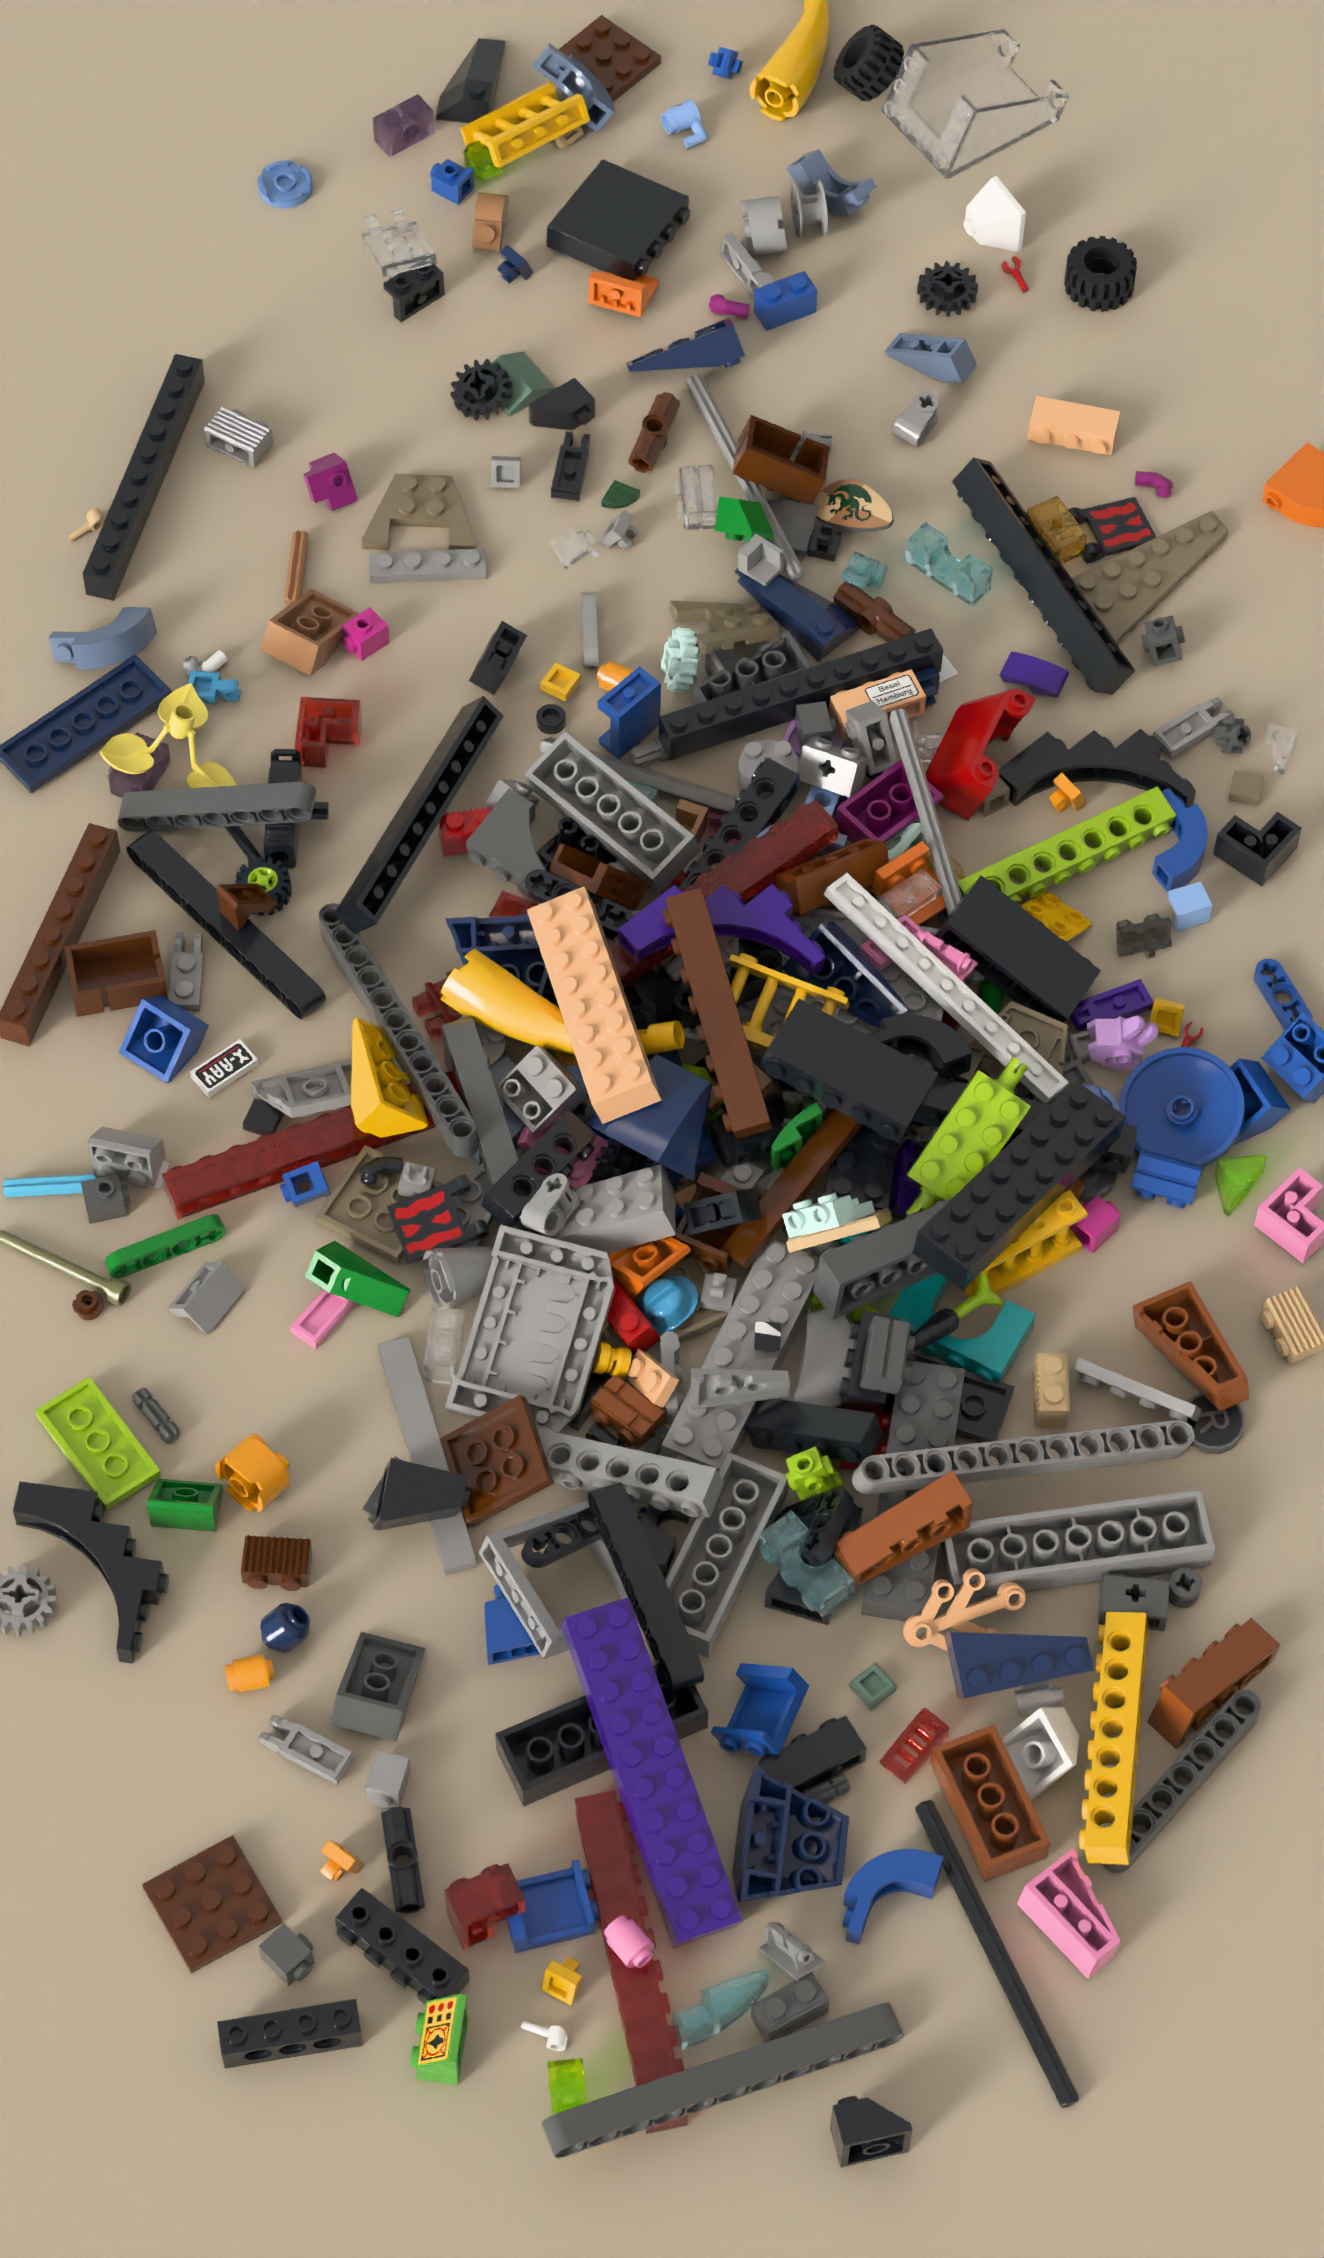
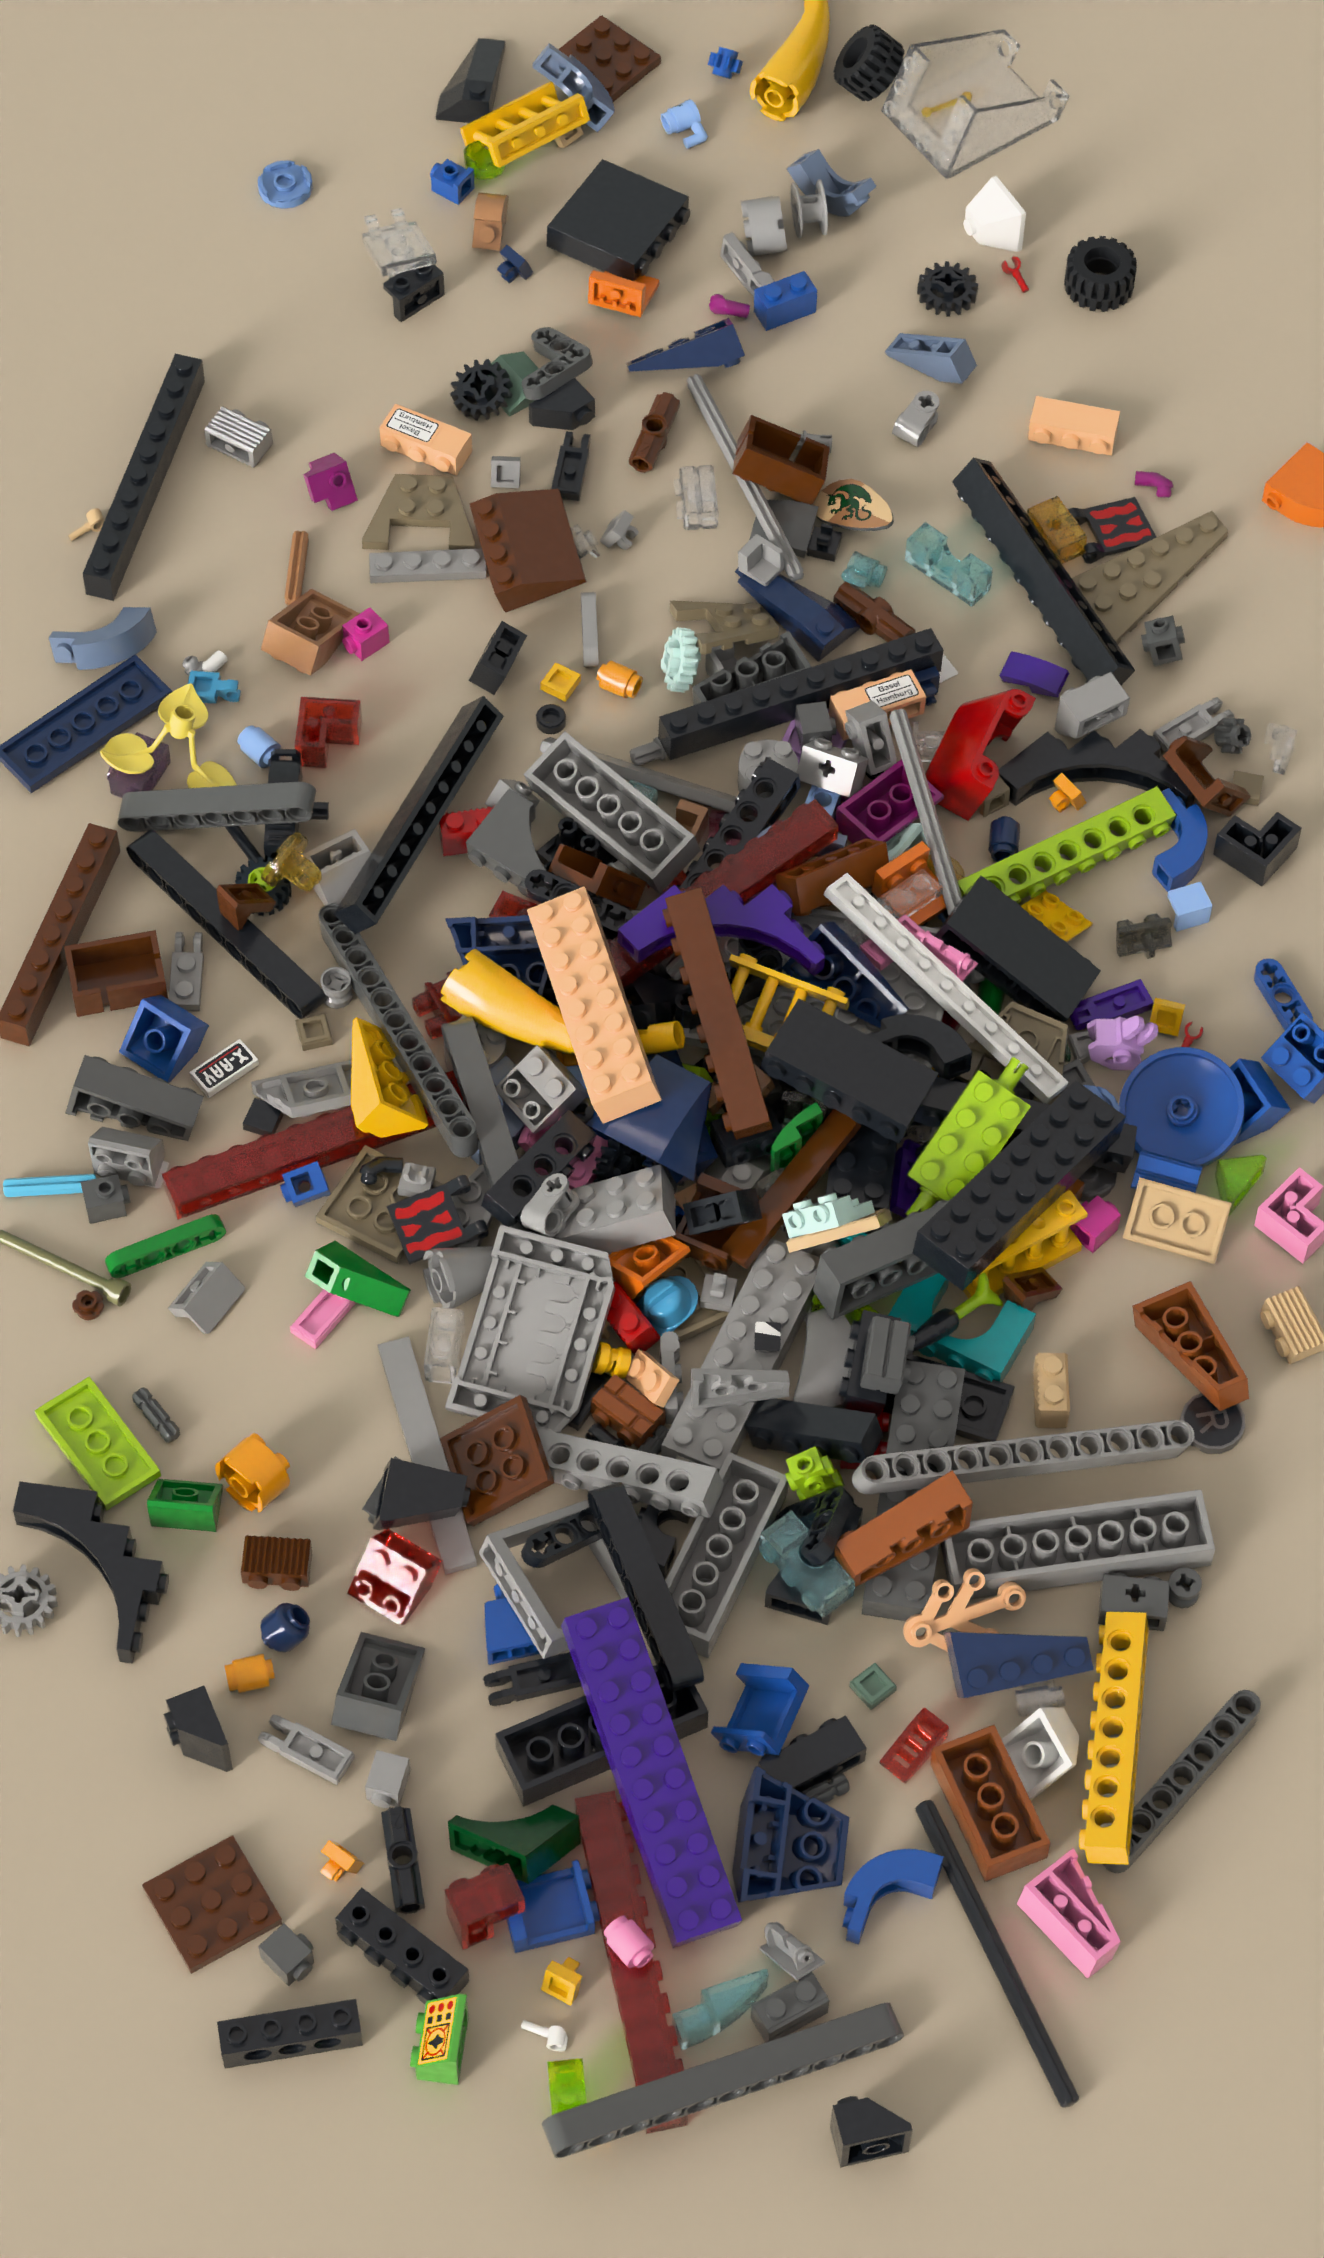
(133, 1099): none -> dark grey wedge
(196, 1729): none -> black slope
(257, 745): none -> light blue brick
(292, 865): none -> clear yellow tile
(314, 1032): none -> dark tan tile
(336, 987): none -> light grey wheel
(339, 864): none -> light grey slope
(394, 1576): none -> clear red slope
(403, 125): clear purple brick -> none
(425, 439): none -> light nougat brick
(525, 1843): none -> dark green arch
(527, 545): none -> reddish brown slope
(533, 1679): none -> black hinge
(565, 363): none -> dark grey beam
(620, 496): clear green tile -> none
(632, 711): blue panel -> none
(741, 519): green slope -> none
(927, 111): none -> clear yellow hinge
(1003, 838): none -> dark blue brick
(1030, 1287): none -> reddish brown slope
(1091, 706): none -> light grey slope
(1124, 1386): light grey plate -> none
(1177, 1220): none -> tan tile
(1211, 1680): dark orange wedge -> none
(1218, 795): none -> reddish brown panel

